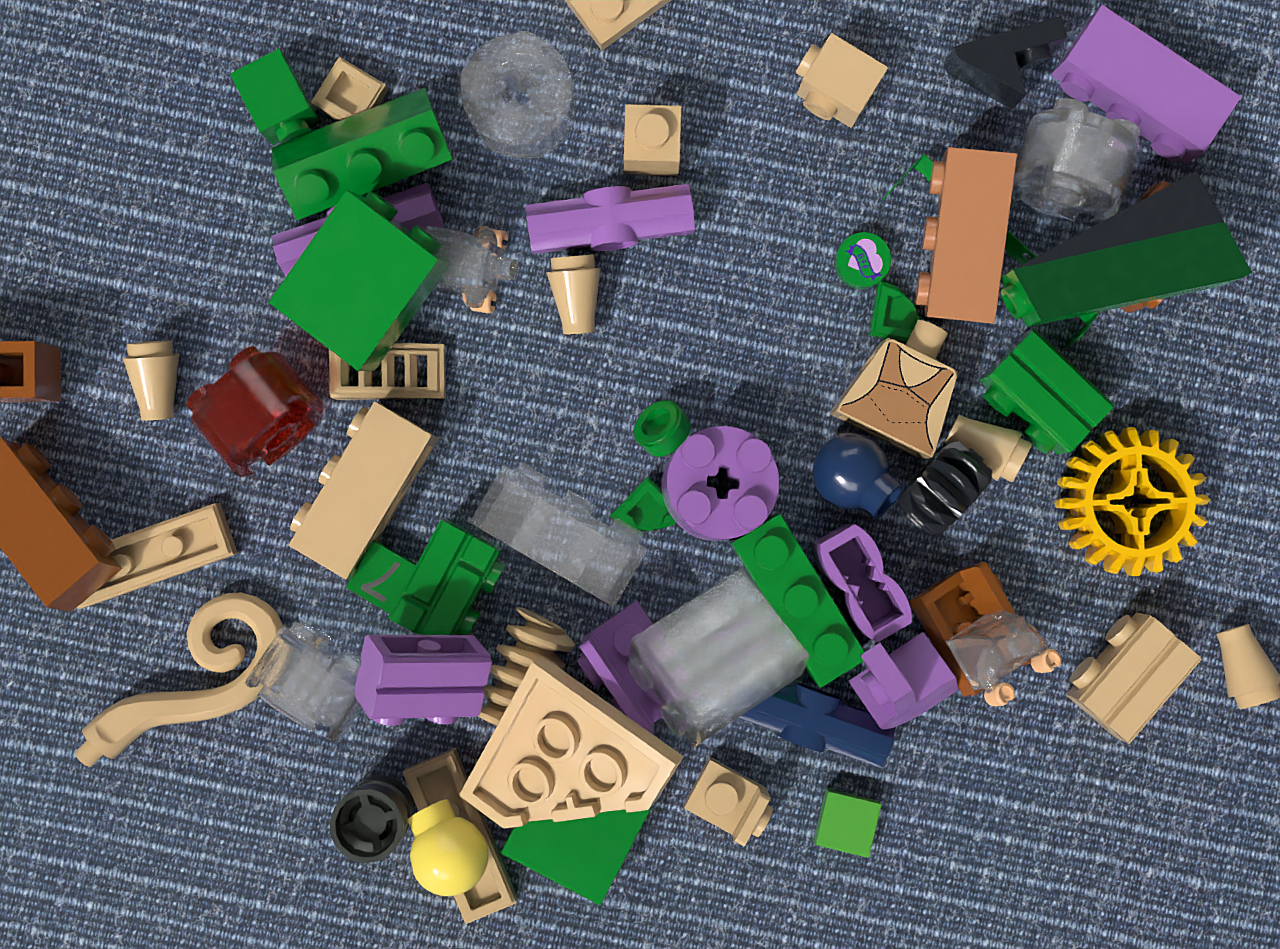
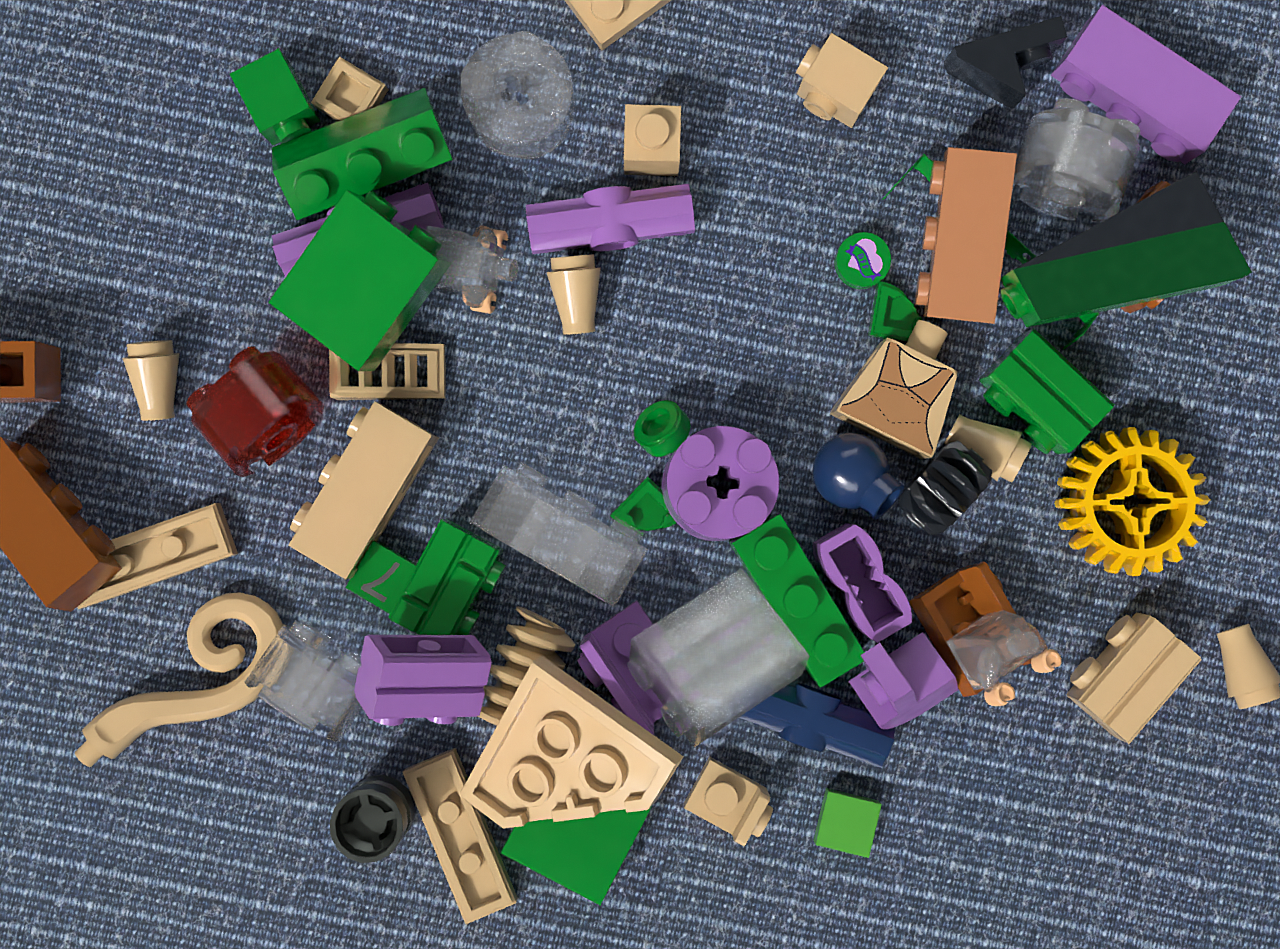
(446, 851): light yellow piece -> none

